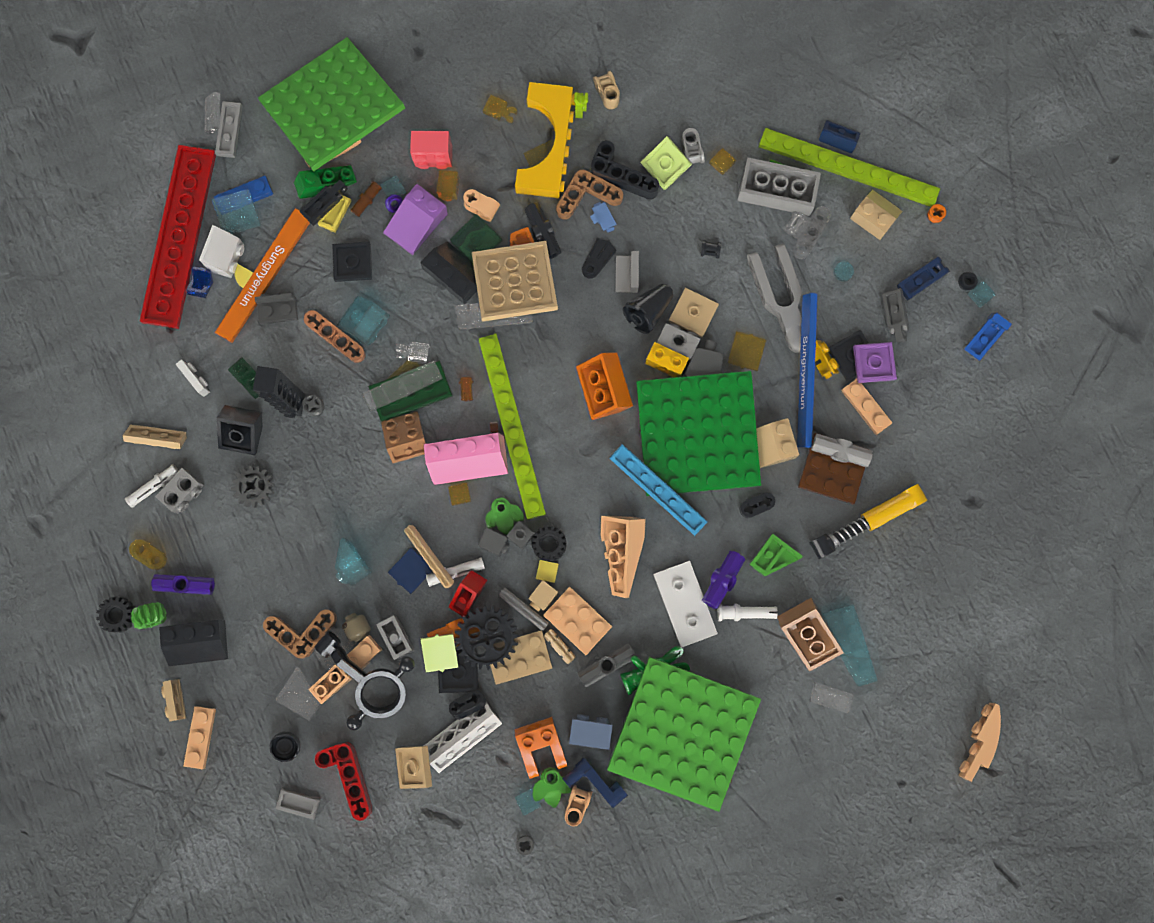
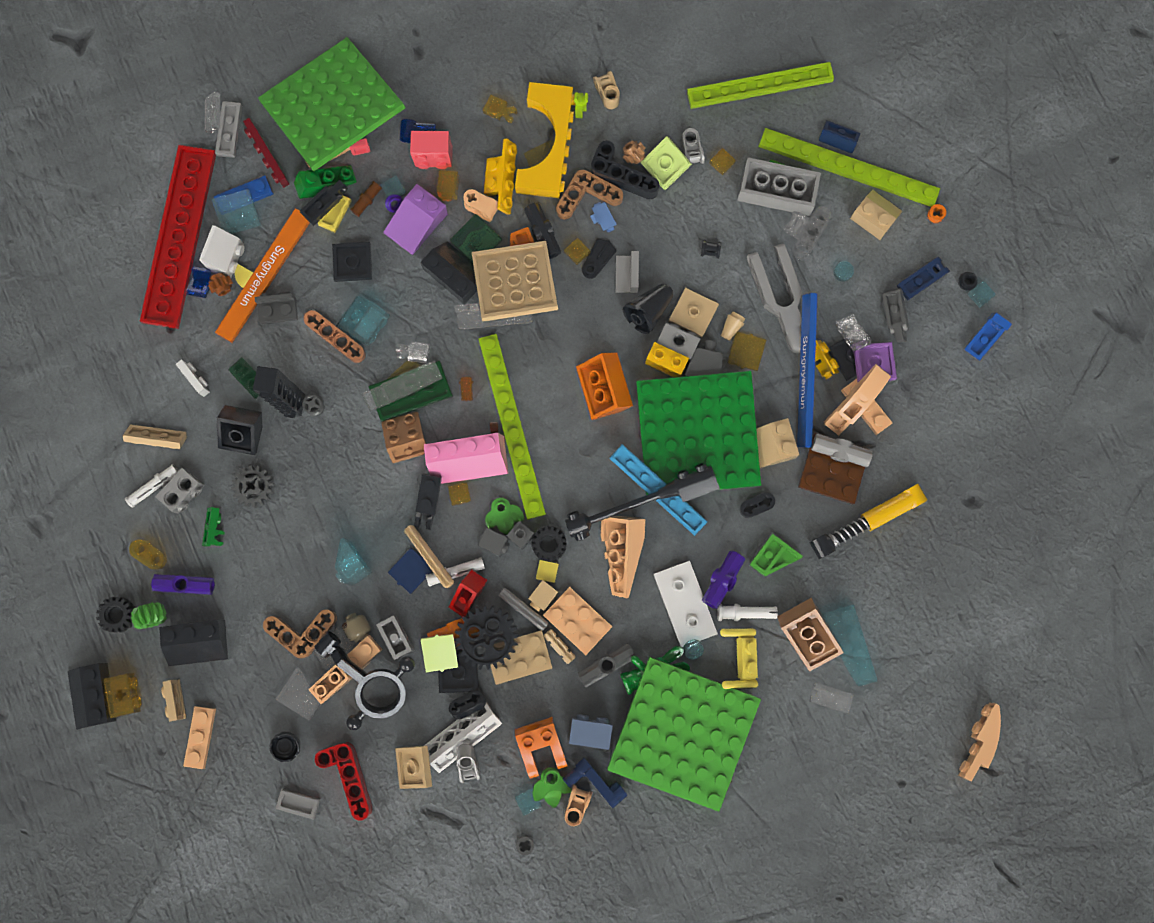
(89, 695): none -> black slope
(115, 687): none -> clear yellow brick
(213, 518): none -> green plate
(220, 284): none -> dark orange gear
(268, 159): none -> dark red plate
(360, 147): none -> coral tile
(409, 125): none -> clear blue piece
(427, 499): none -> black hinge
(467, 763): none -> light grey piece
(500, 176): none -> yellow bracket
(577, 251): none -> clear yellow plate
(634, 152): none -> medium nougat gear
(686, 485): none -> black bar
(693, 649): none -> clear light blue tile
(732, 325): none -> tan cone
(745, 658): none -> light yellow plate
(760, 85): none -> lime plate
(853, 333): none -> clear plate
(858, 401): none -> light nougat slope

